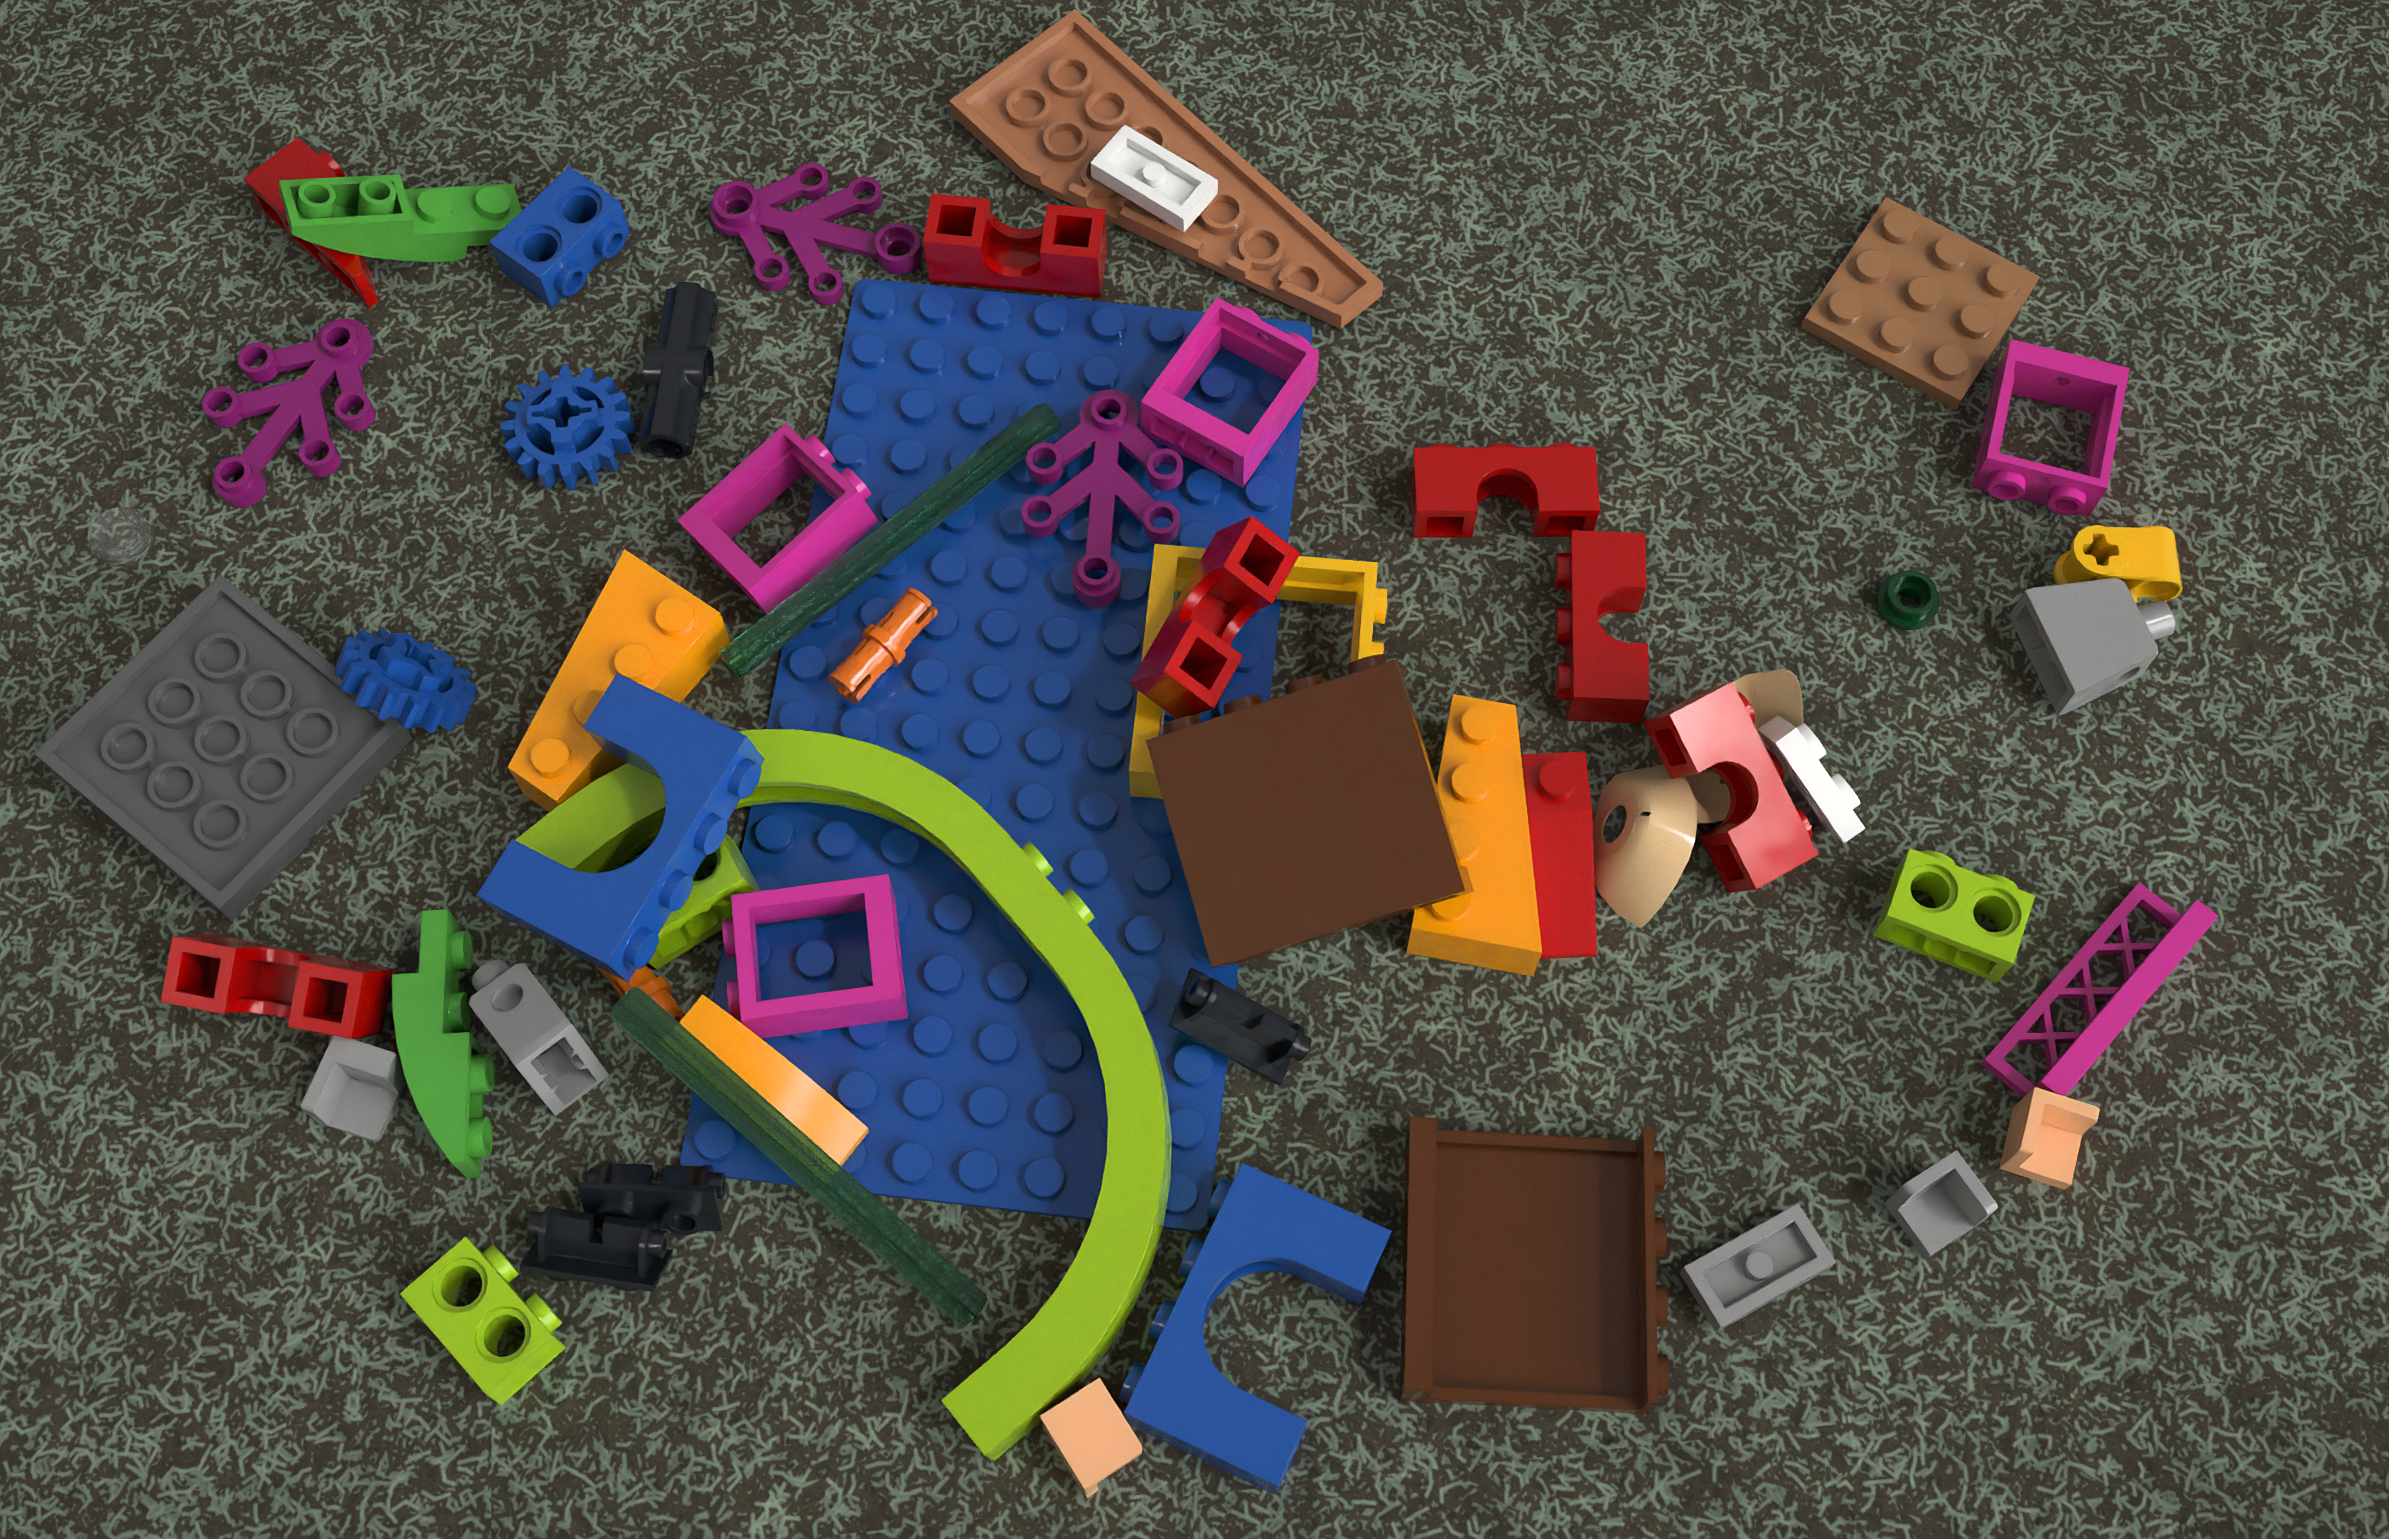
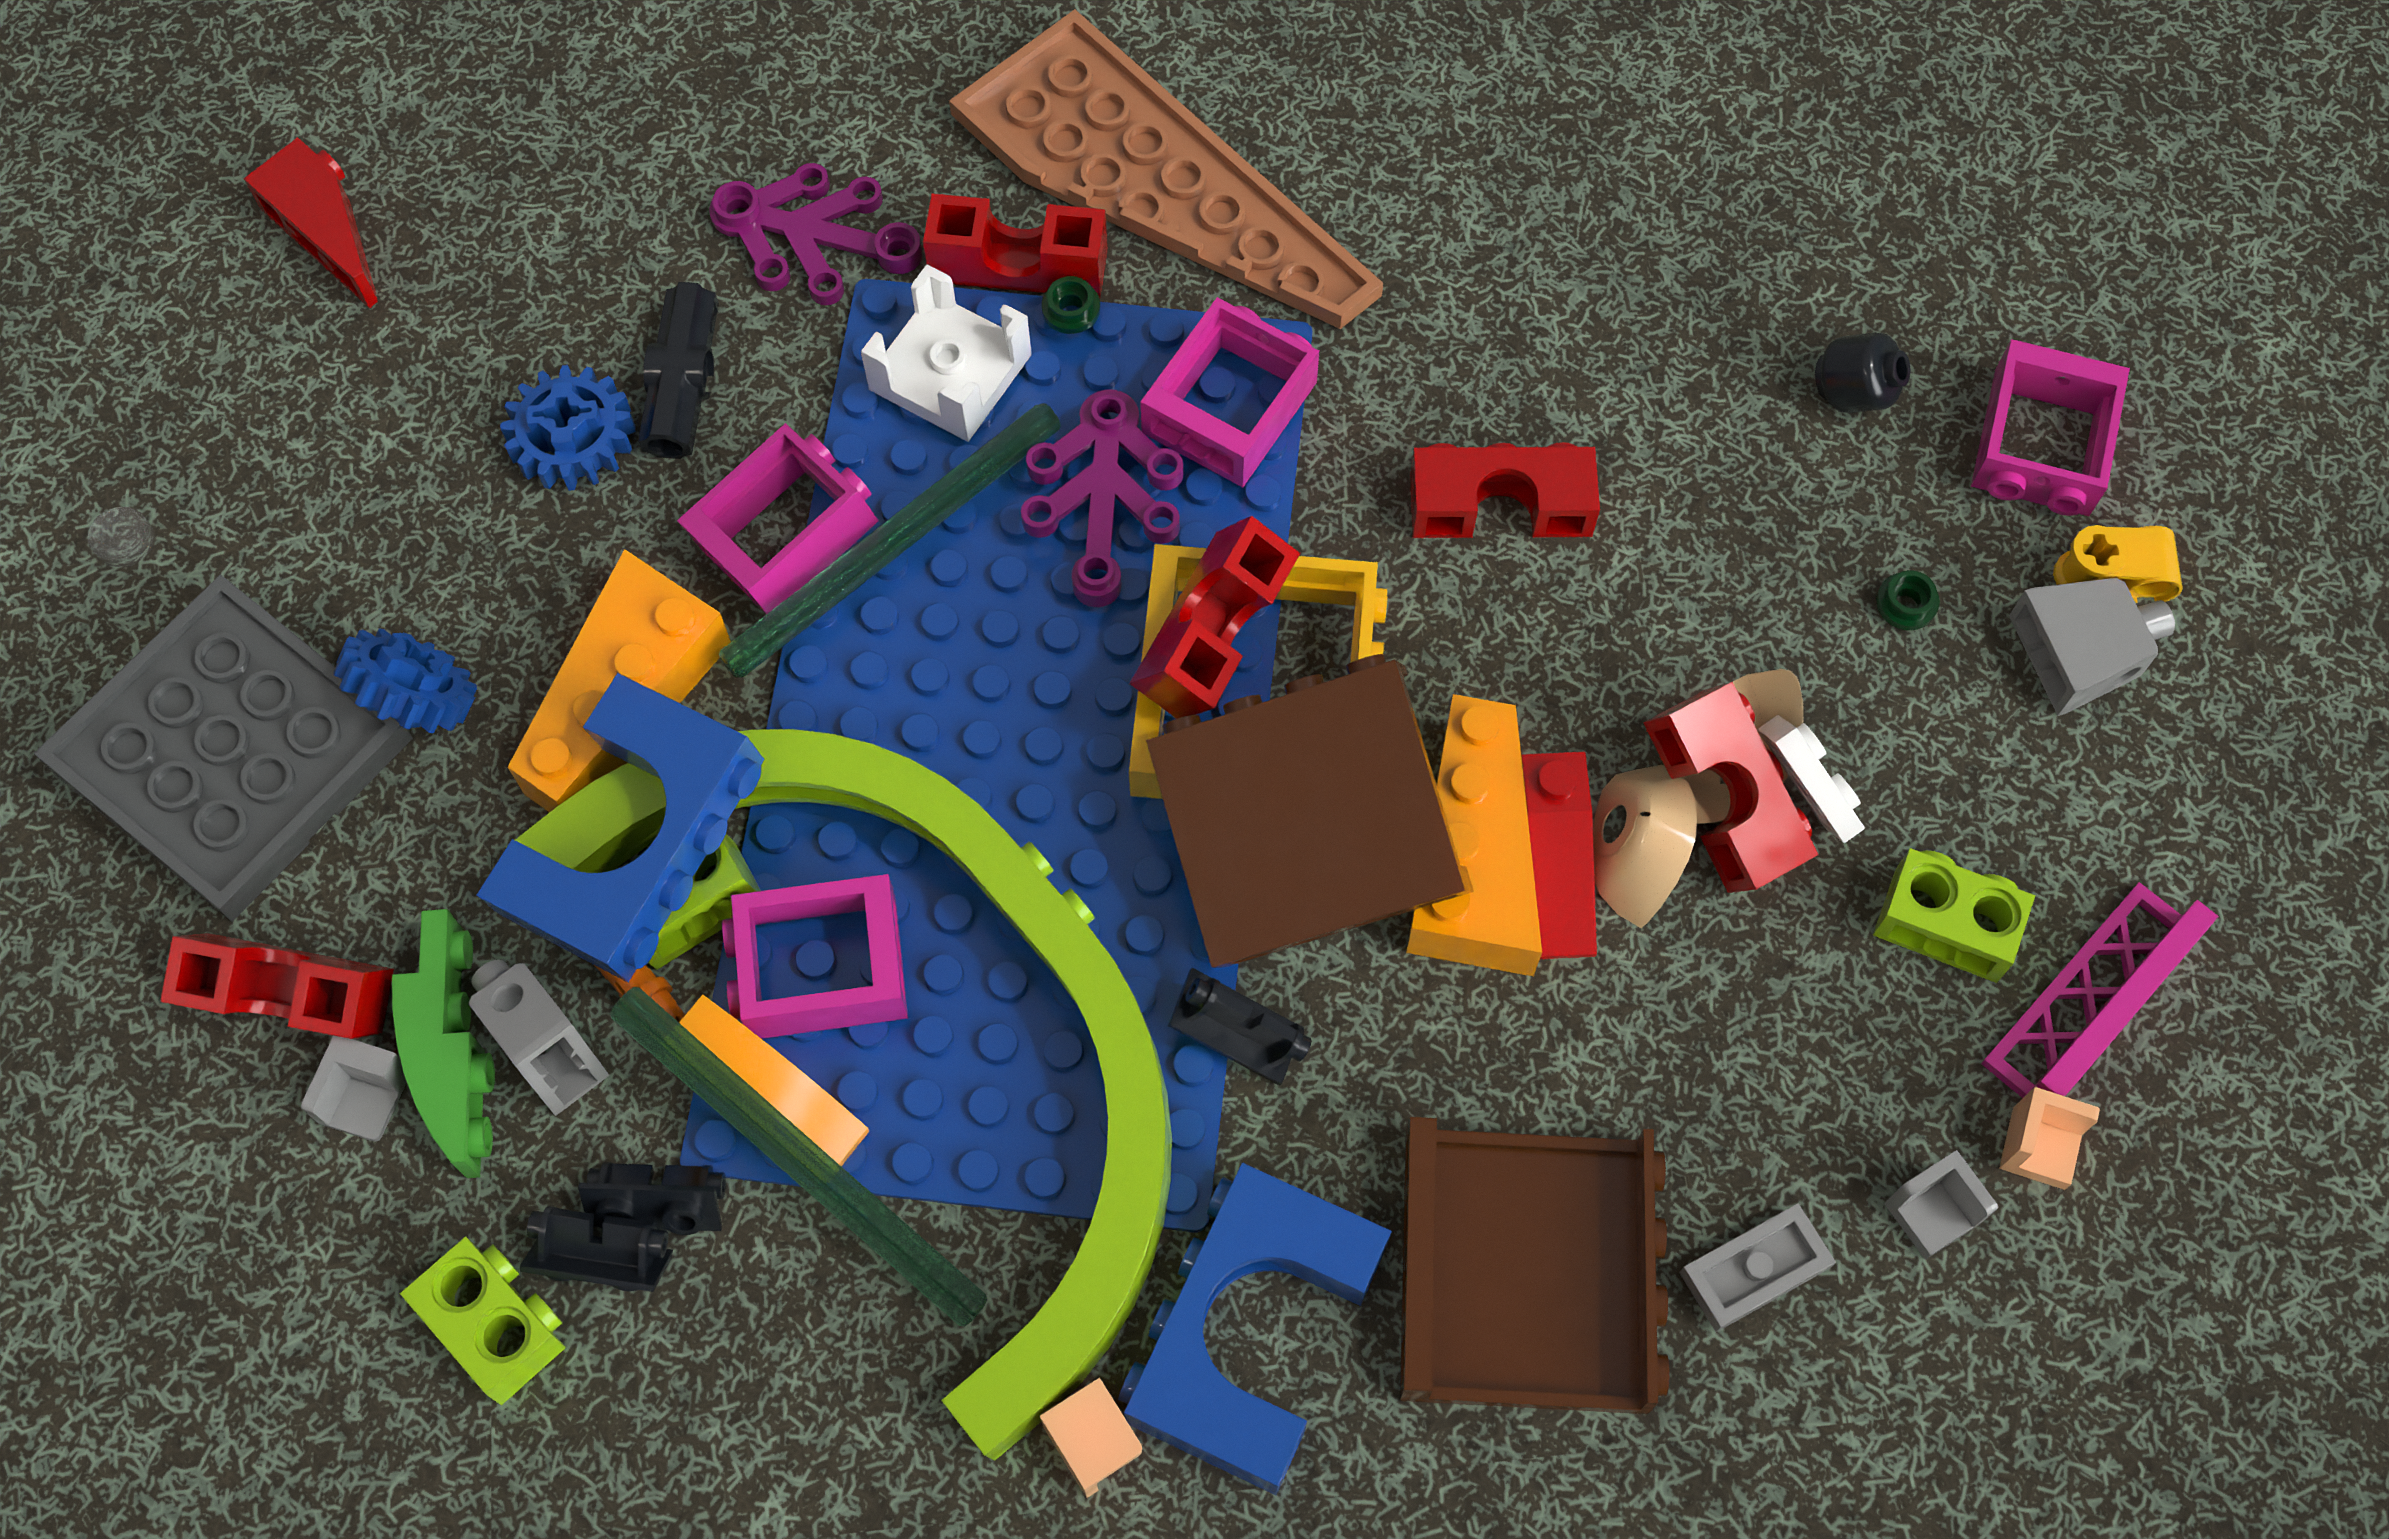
(292, 403): magenta plant -> none
(386, 221): bright green slope -> none
(568, 226): blue brick -> none
(883, 645): orange pin -> none
(948, 359): none -> white panel
(1070, 292): none -> dark green plate
(1154, 178): white plate -> none
(1601, 674): red arch -> none
(1862, 372): none -> black head
(1920, 303): medium nougat plate -> none

